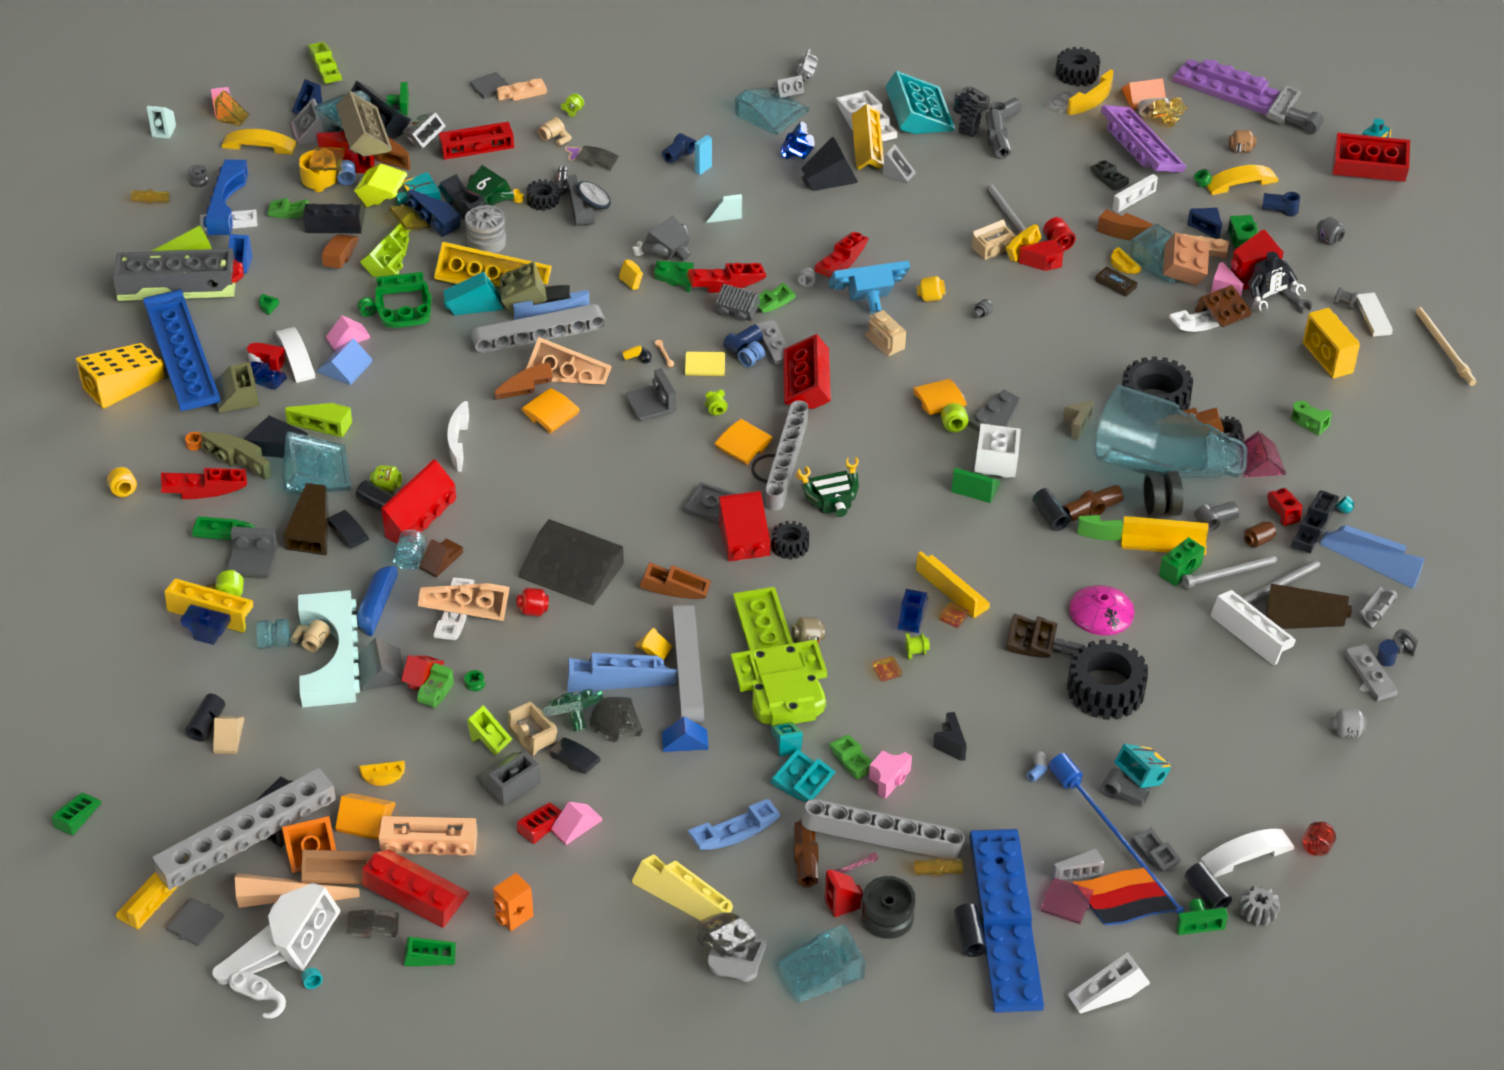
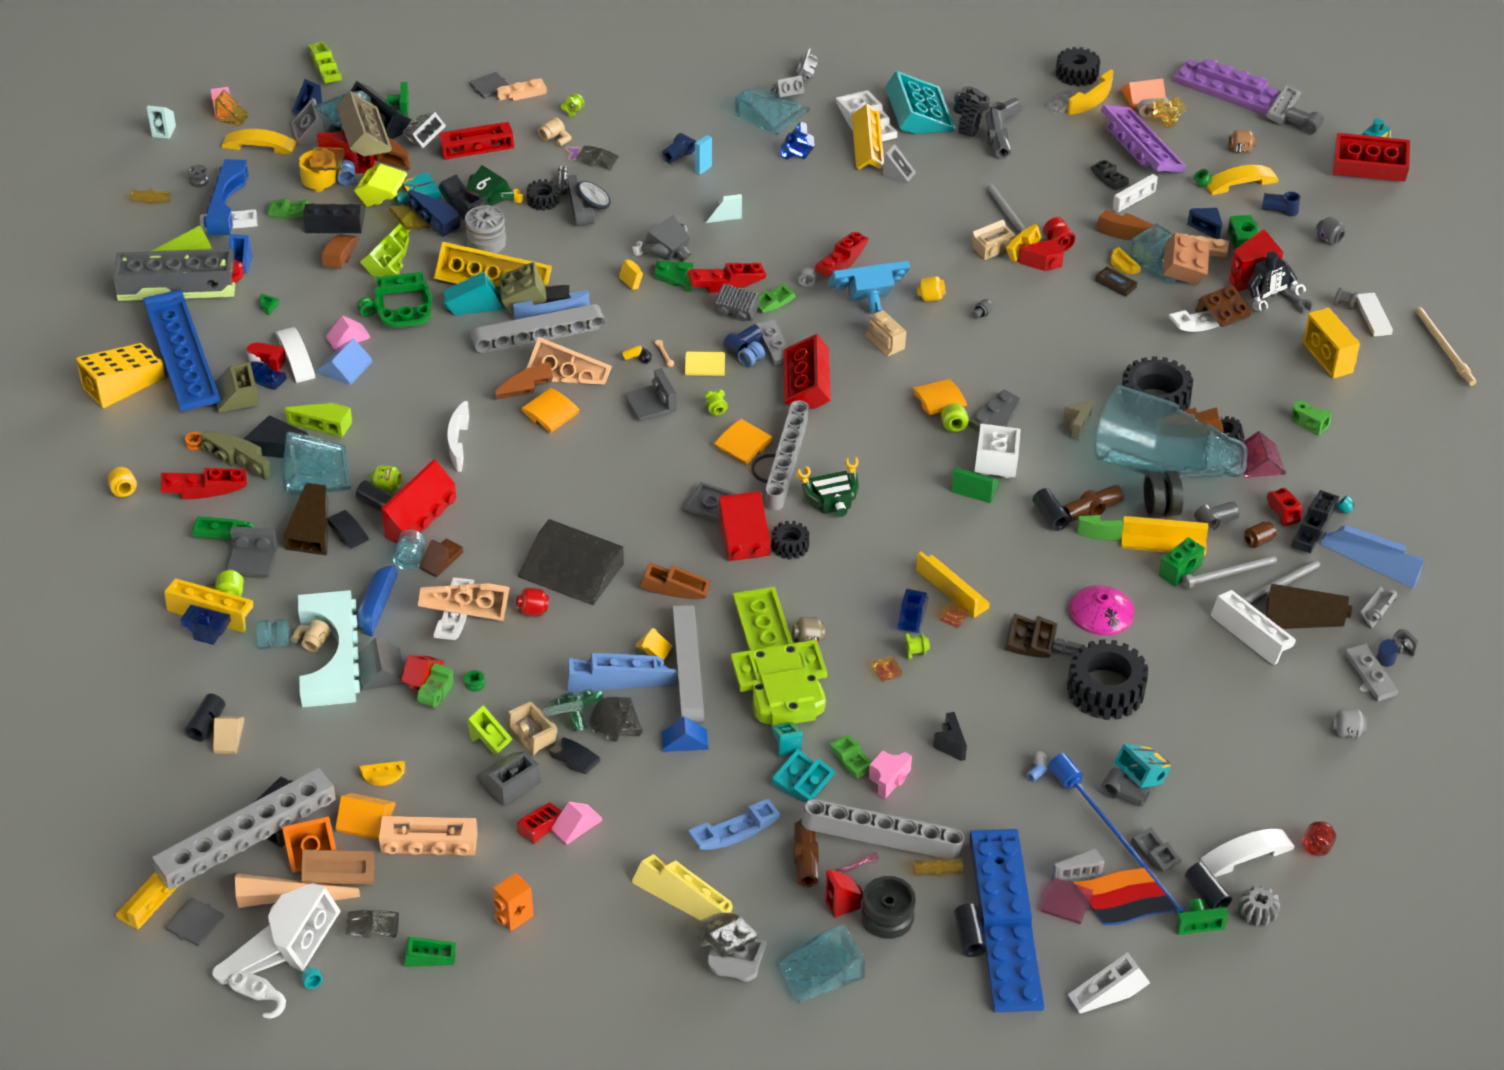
(60, 818): green slope -> none
(413, 887): red slope -> none
(828, 168): black slope -> none
(1225, 277): bright pink slope -> none

